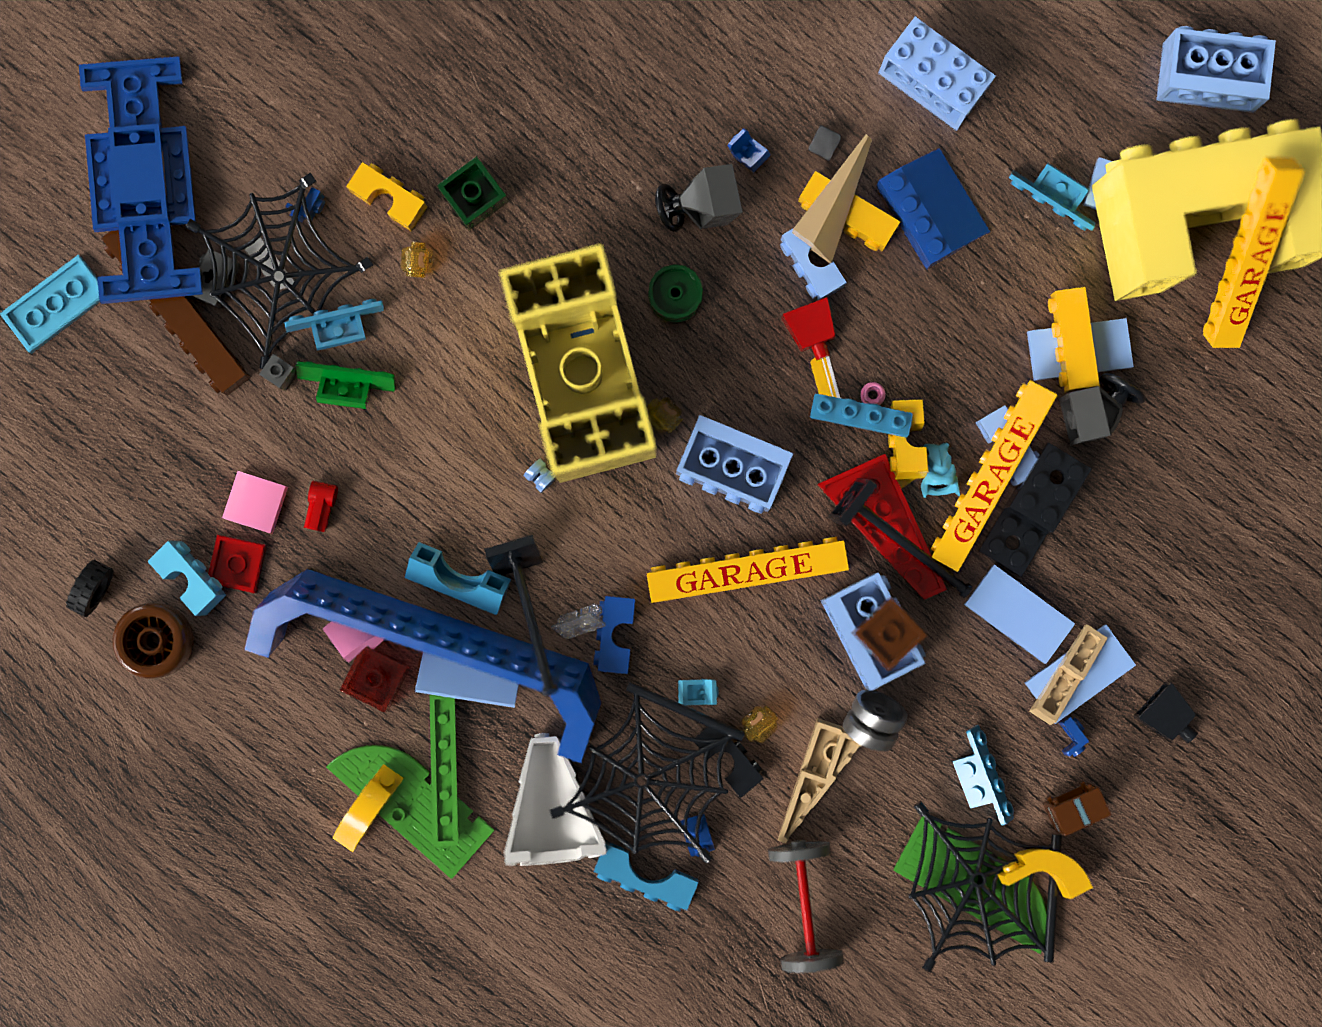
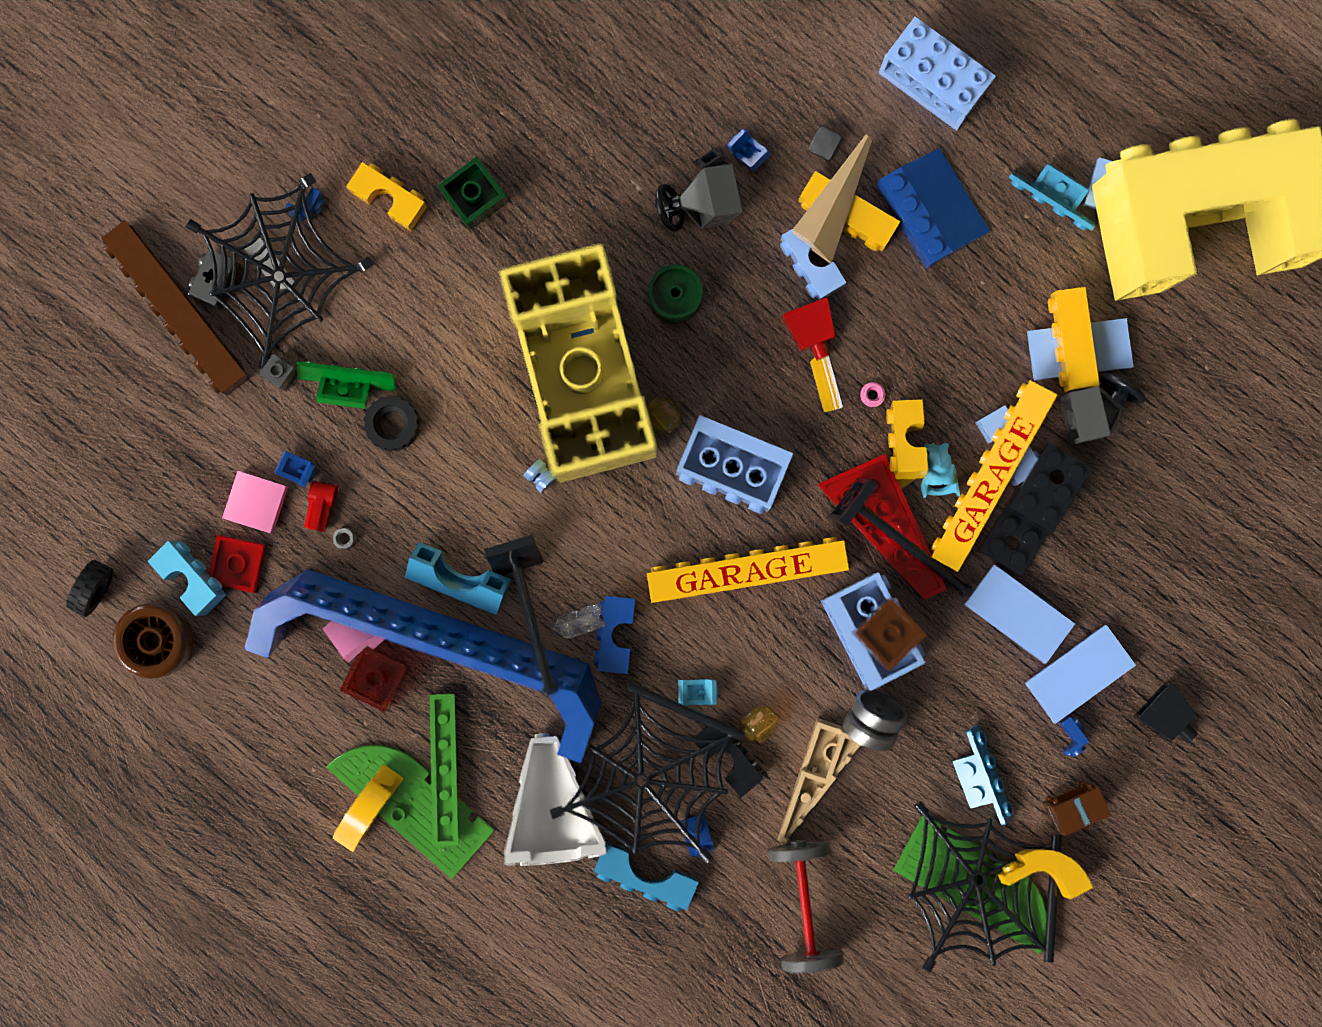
(53, 304): medium azure tile -> none
(130, 182): blue piece -> none
(295, 468): none -> blue bracket
(336, 538): none -> light grey axle
(338, 326): dark azure bracket -> none
(373, 418): none -> black tyre
(416, 260): clear yellow head -> none
(458, 681): light blue tile -> none
(711, 159): none -> black slope
(861, 415): dark azure bracket -> none
(1068, 675): tan slope -> none
(1216, 69): light blue brick -> none
(1253, 251): yellow brick -> none

